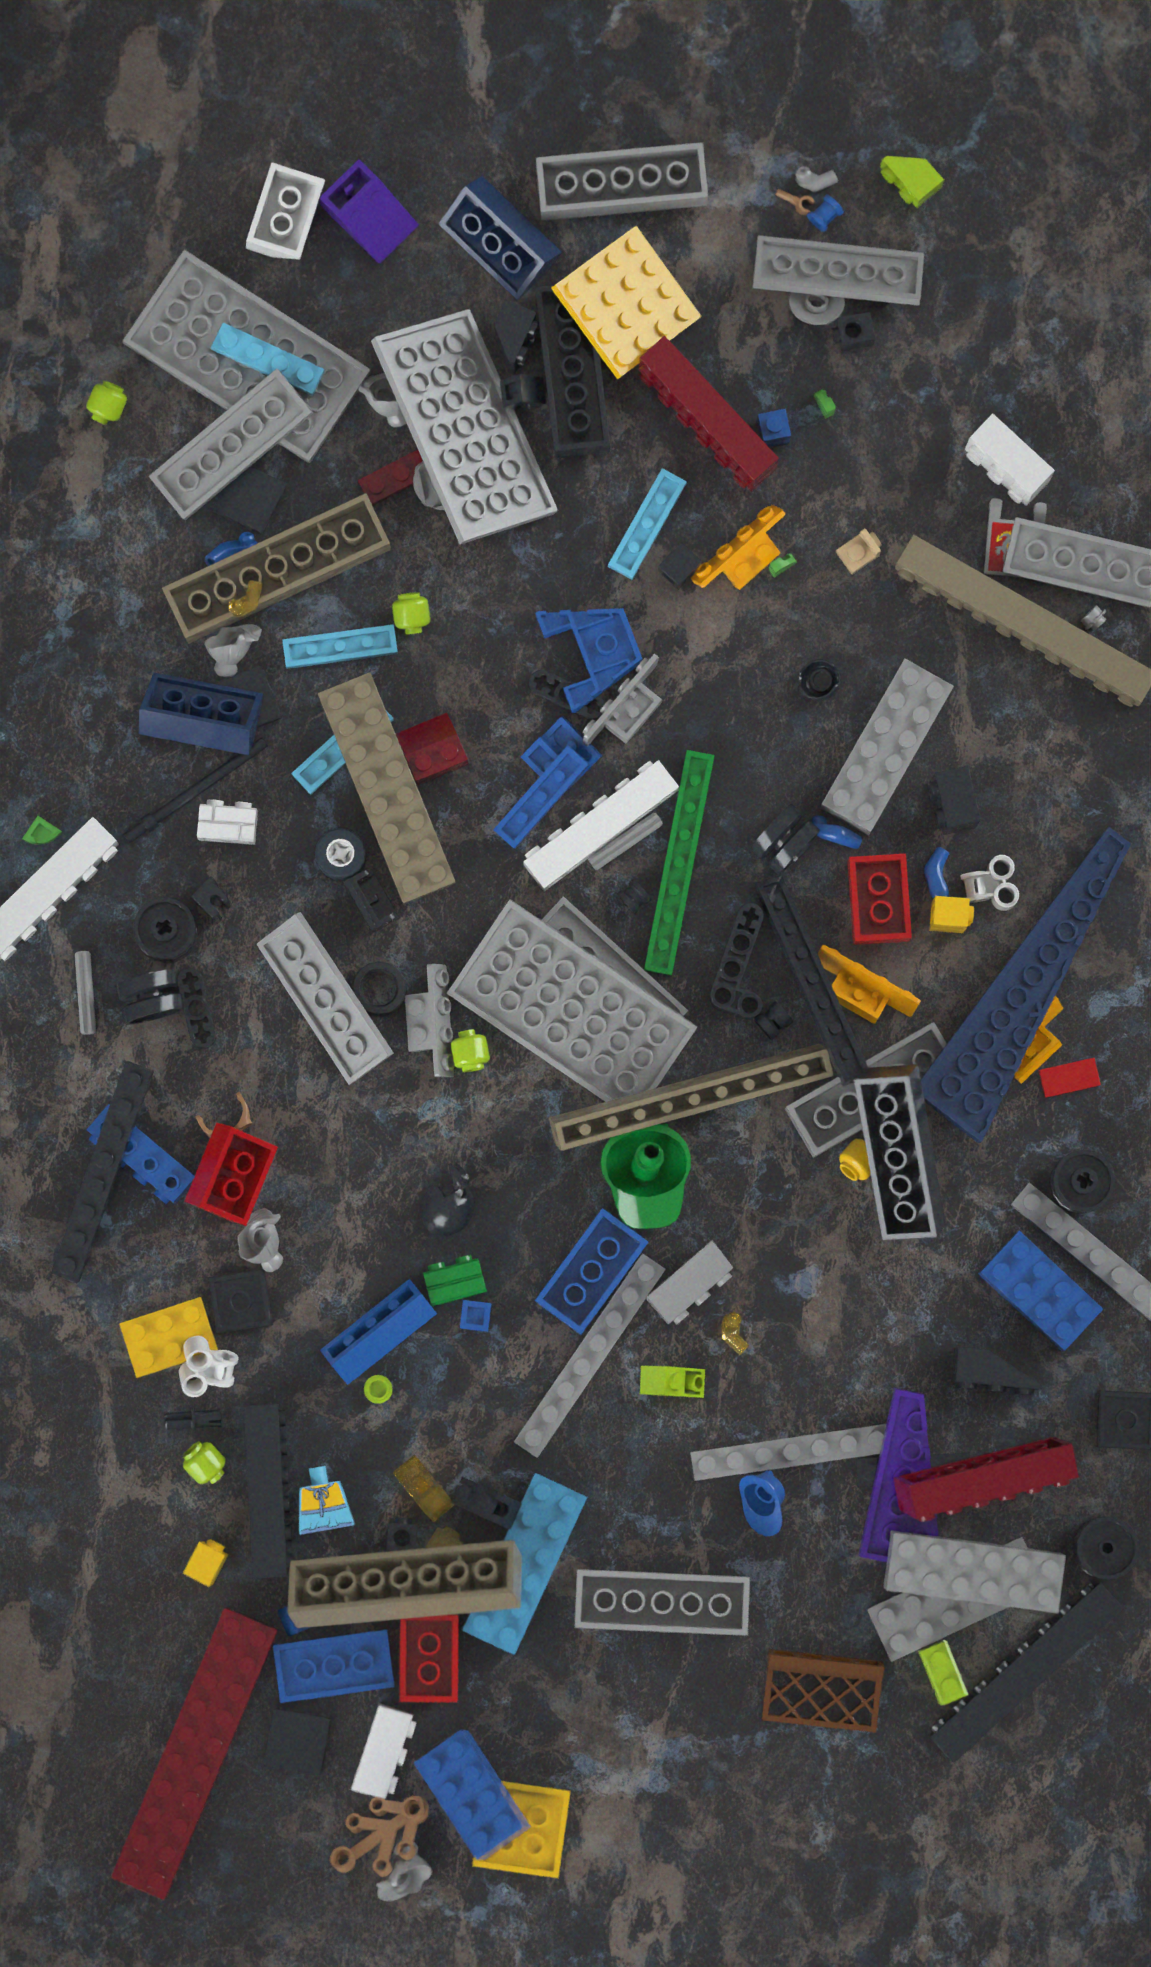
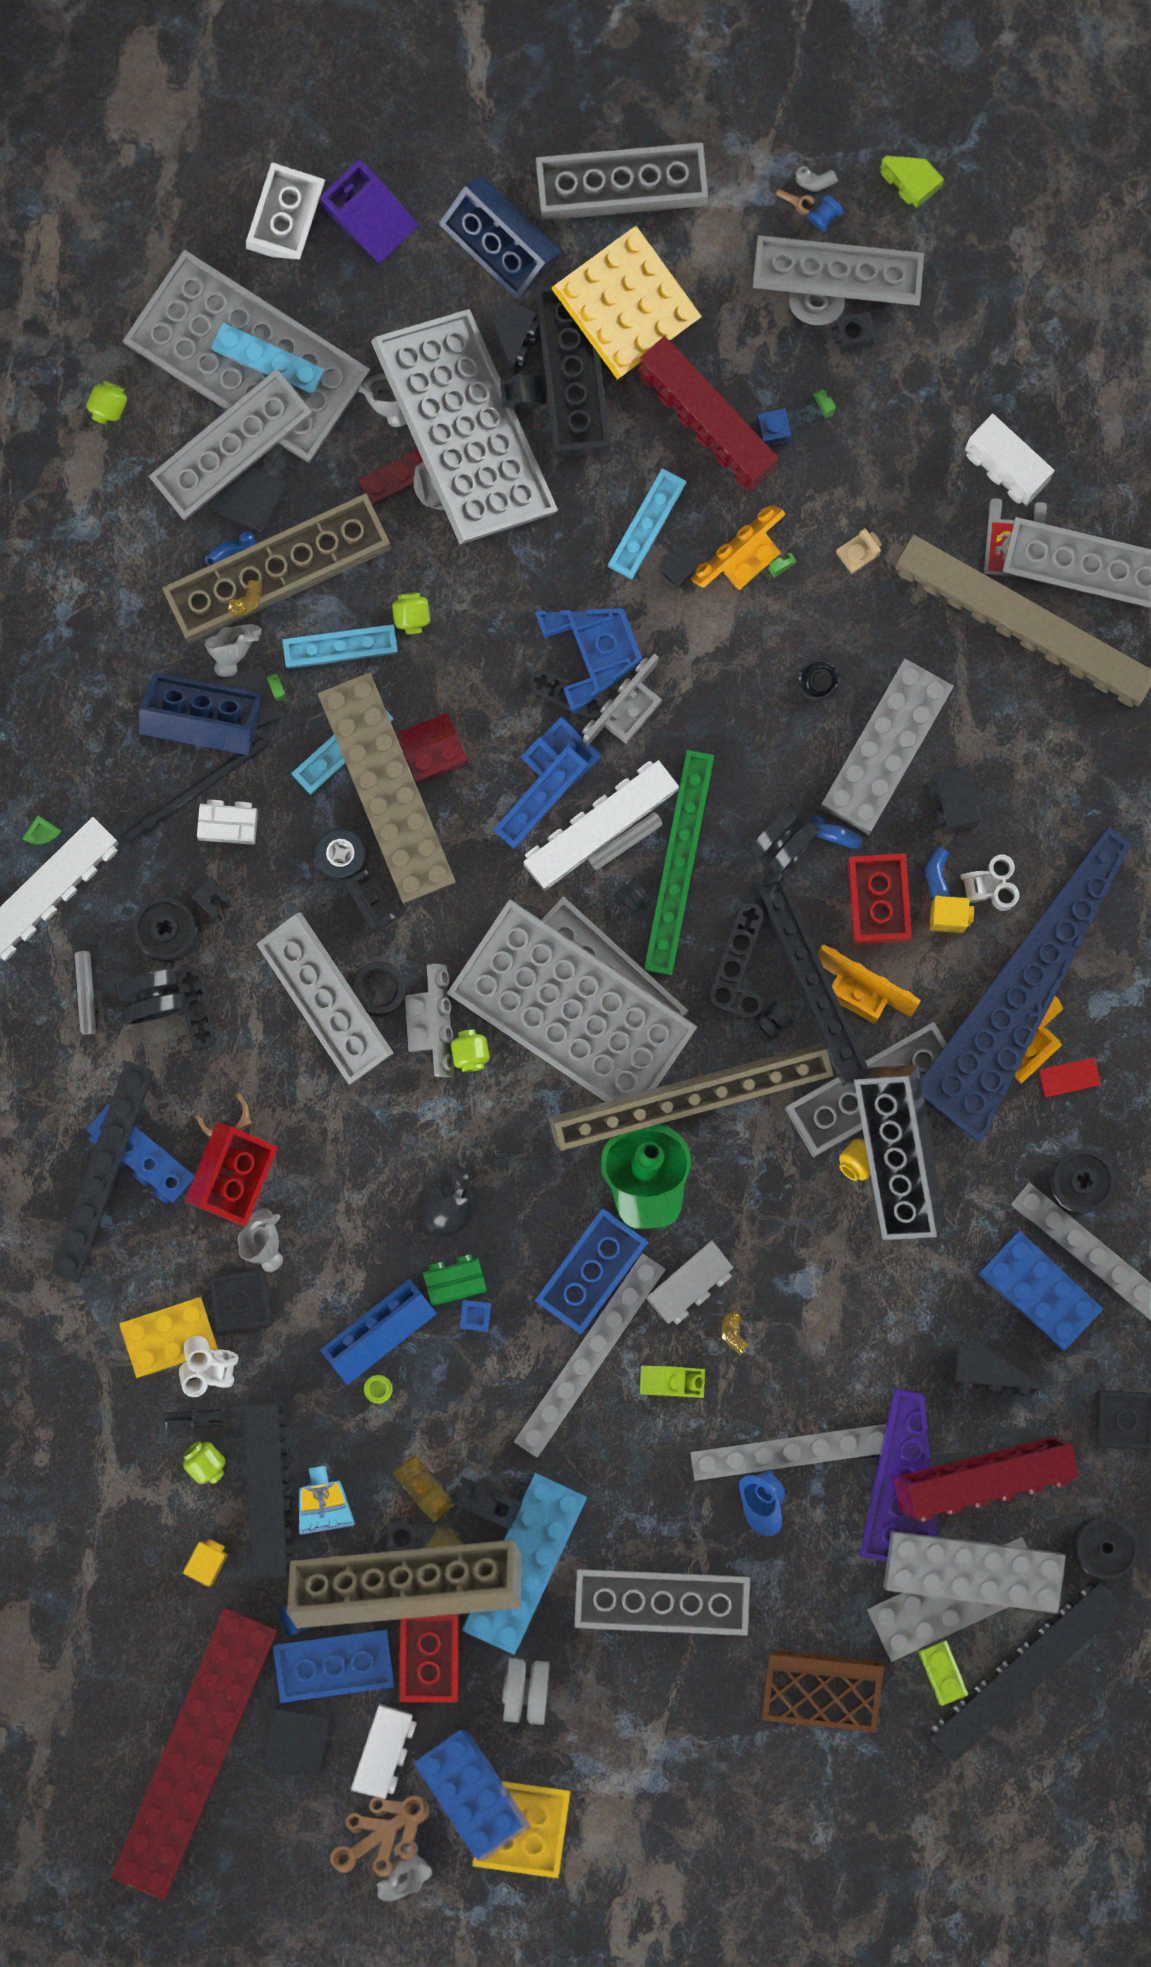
(276, 687): none -> bright green tile
(525, 1691): none -> light grey wheel
(1094, 618): light grey plate -> none

